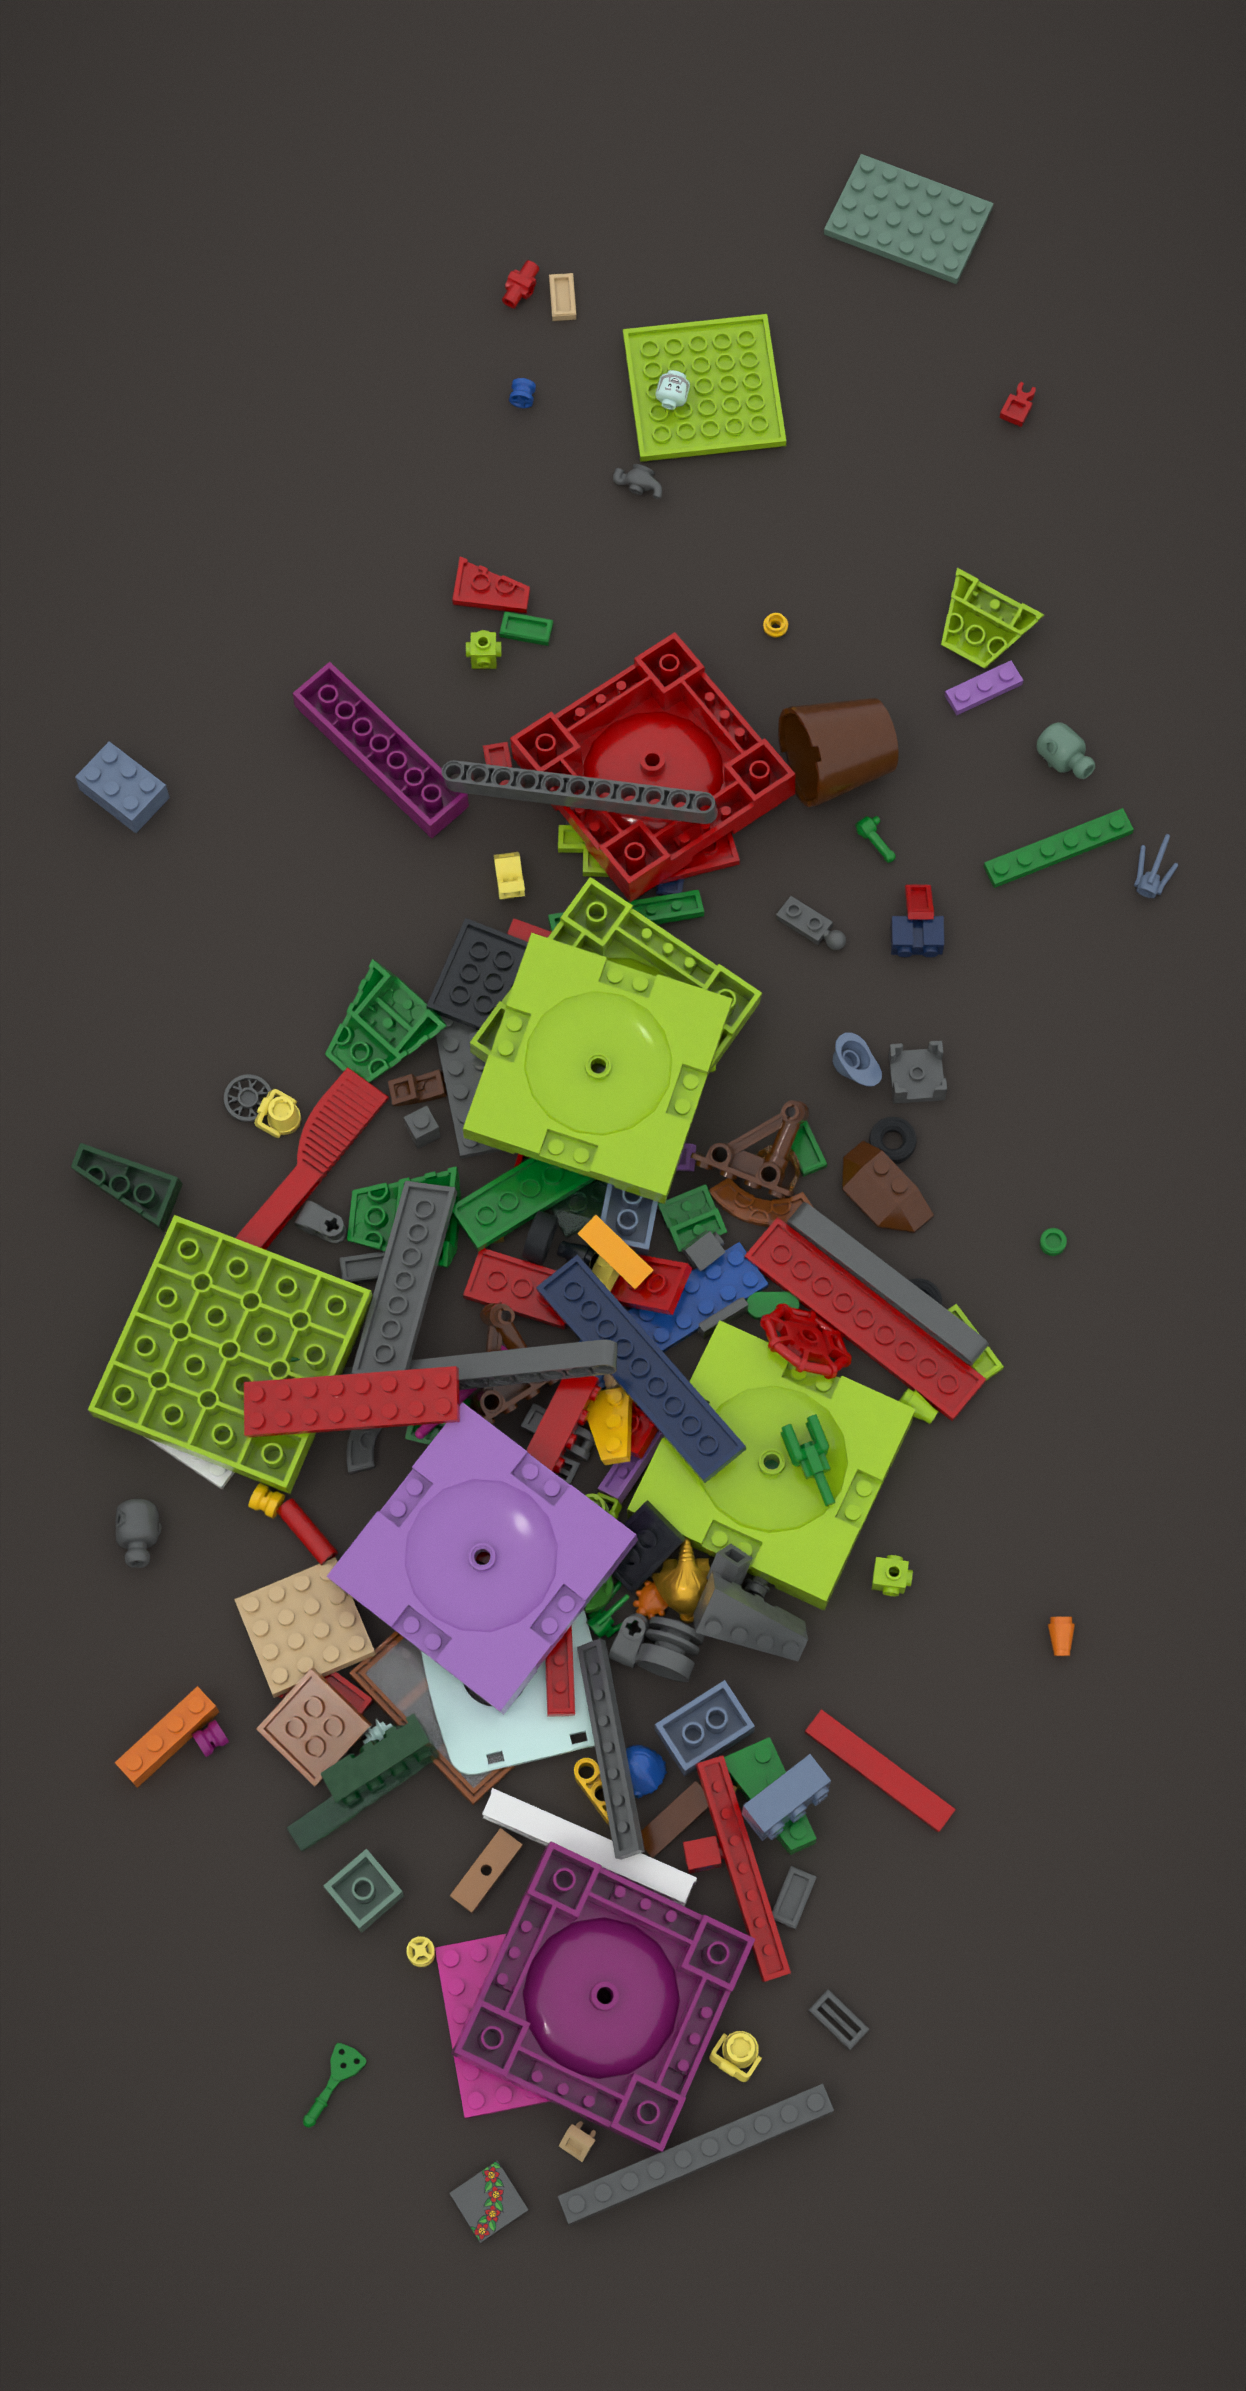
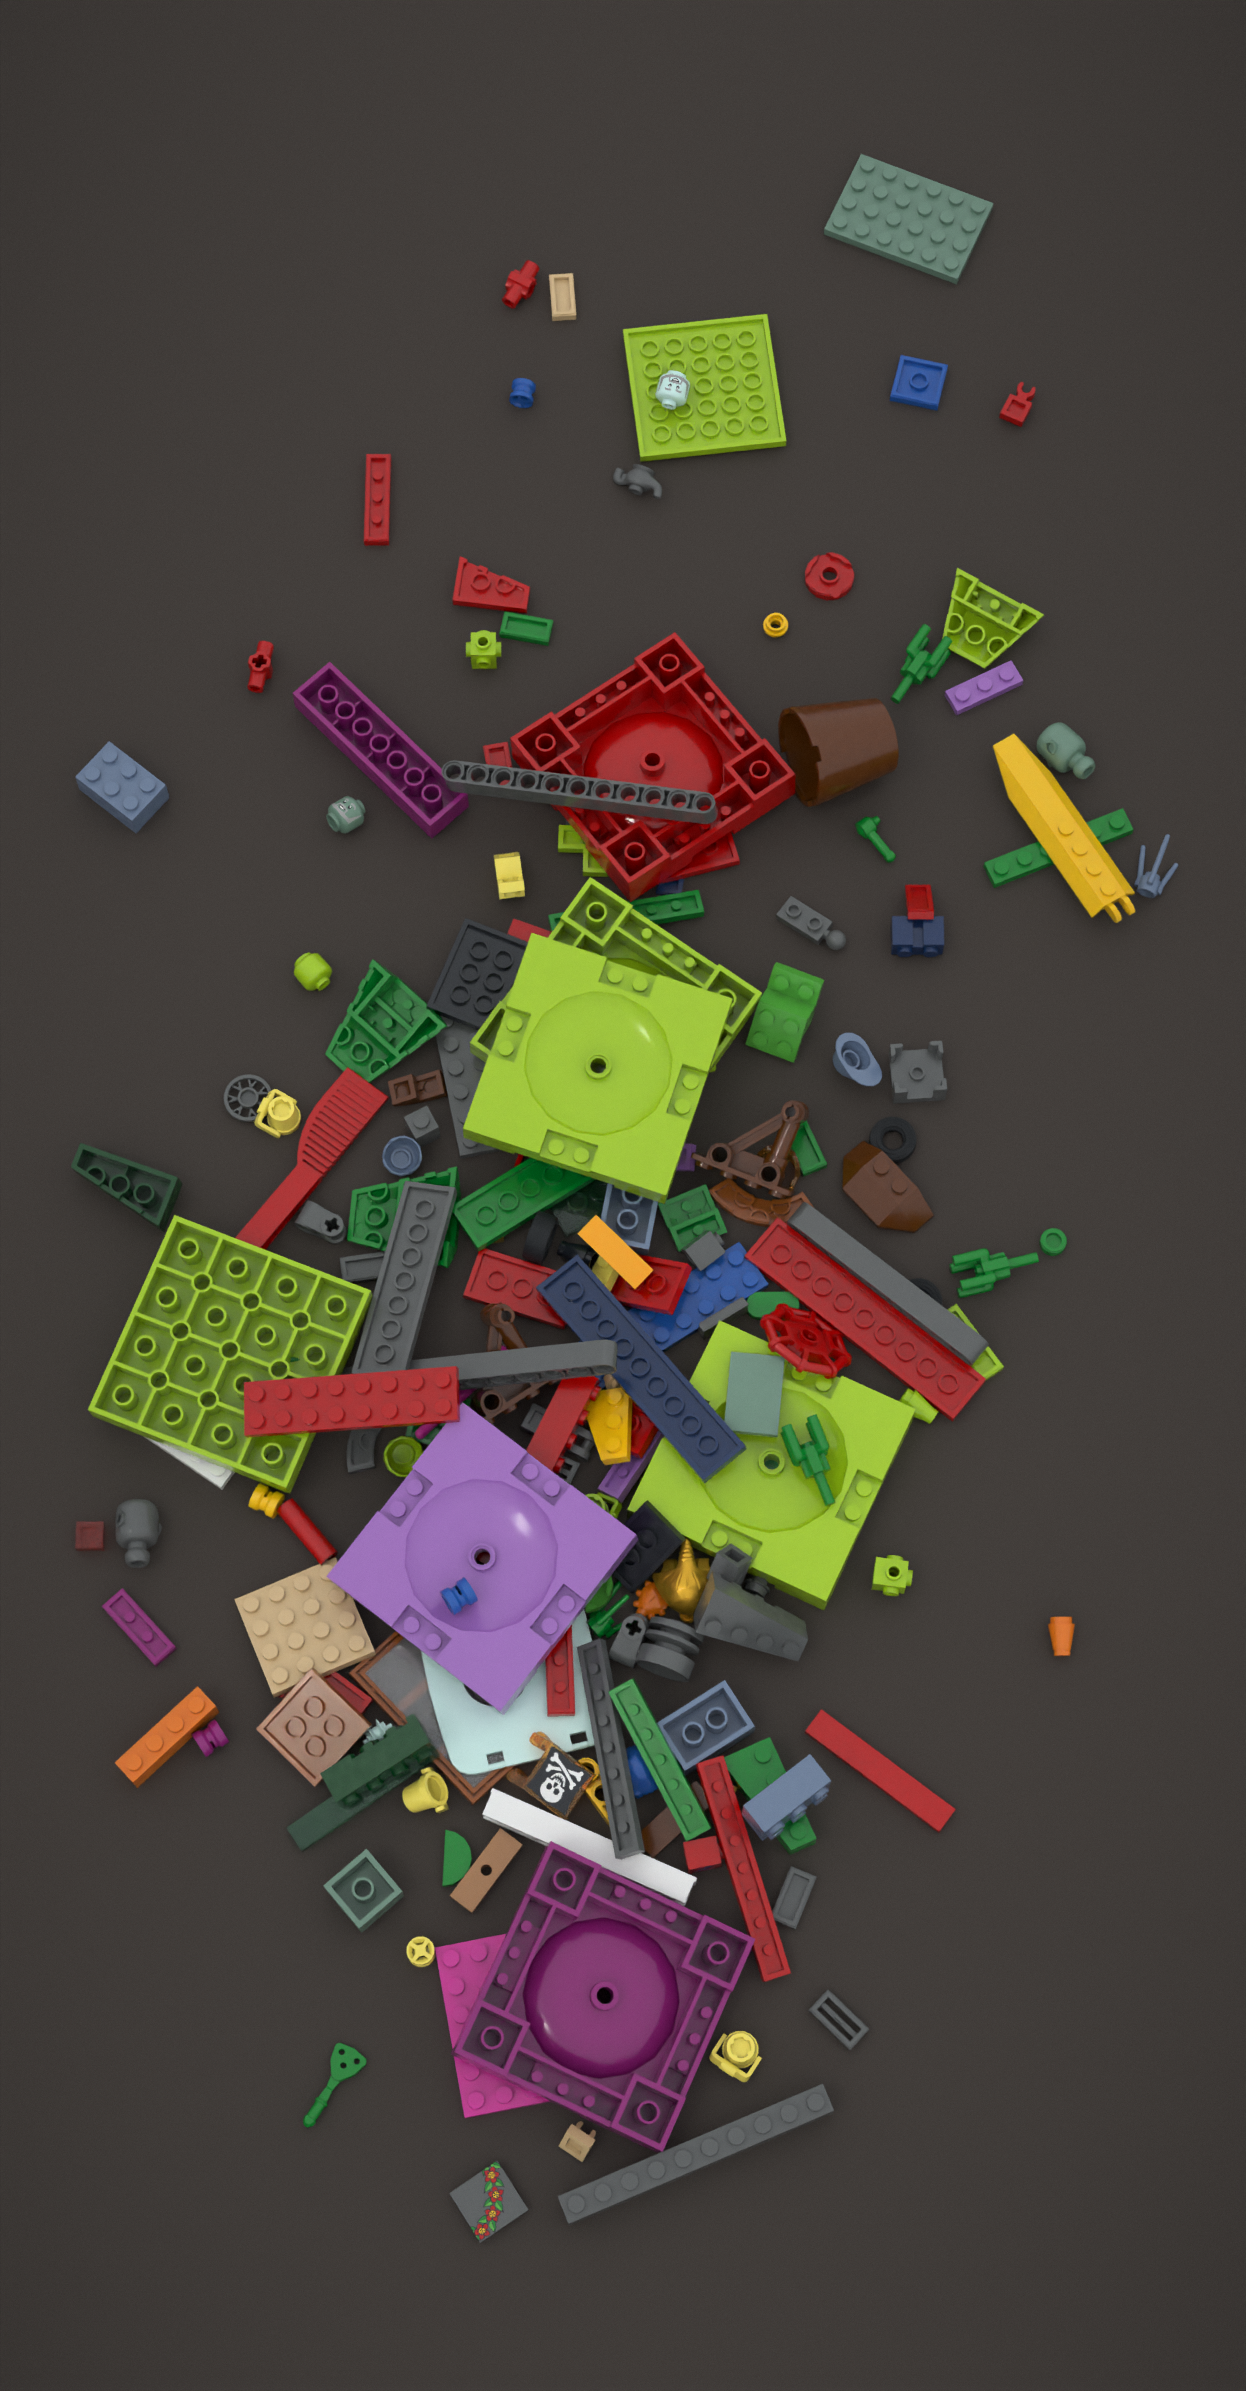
(90, 1536): none -> clear red plate
(139, 1627): none -> magenta tile
(260, 666): none -> red axle
(312, 971): none -> lime head
(345, 814): none -> sand green head
(377, 499): none -> red tile
(401, 1455): none -> lime hair
(402, 1156): none -> sand blue hair
(426, 1793): none -> light yellow piece
(456, 1858): none -> green tile
(459, 1596): none -> blue wheel
(557, 1778): none -> flag
(660, 1759): none -> green plate
(754, 1394): none -> sand green tile
(784, 1012): none -> bright green bracket
(825, 588): none -> red tile
(918, 382): none -> blue tile
(920, 662): none -> green plant
(987, 1269): none -> green plant
(1062, 830): none -> yellow hinge

